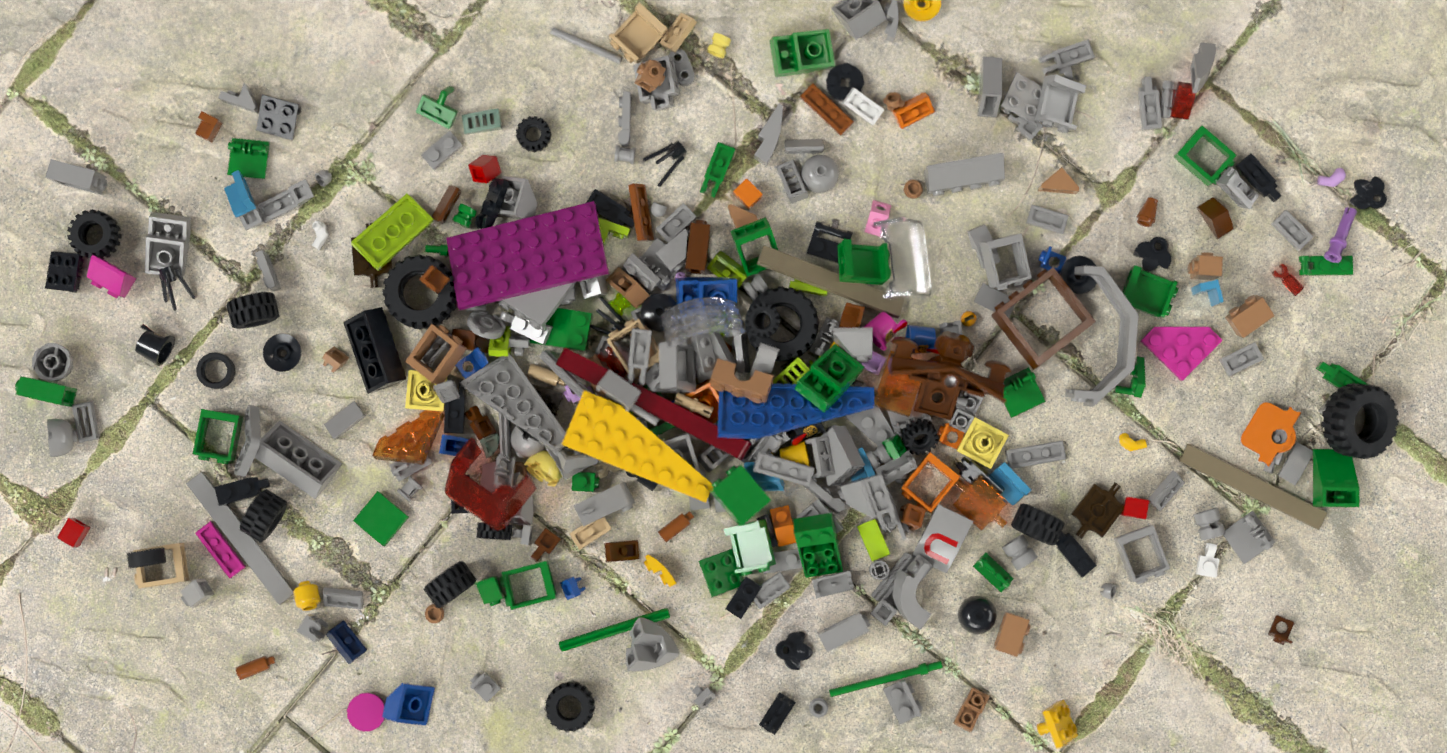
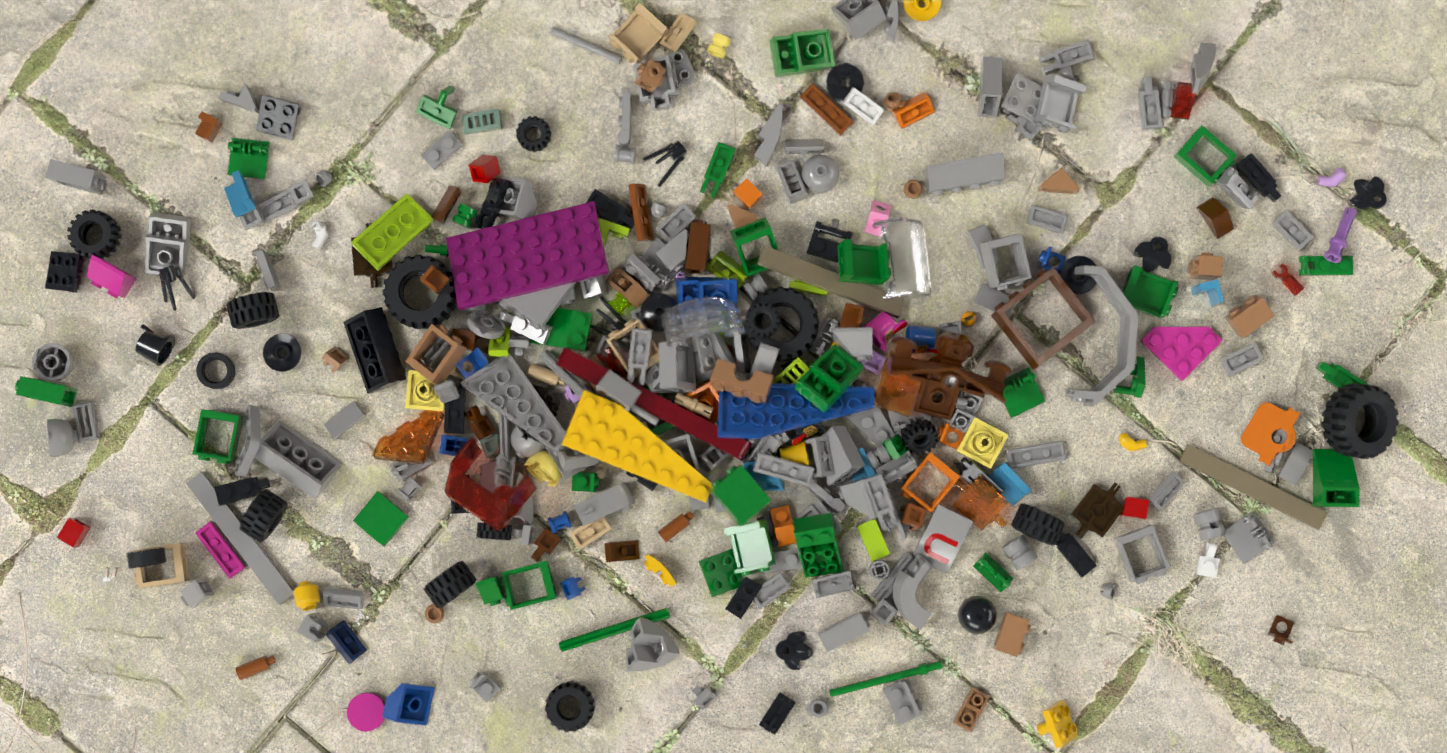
(559, 522): none -> blue bush
(1147, 214): dark orange cone -> none

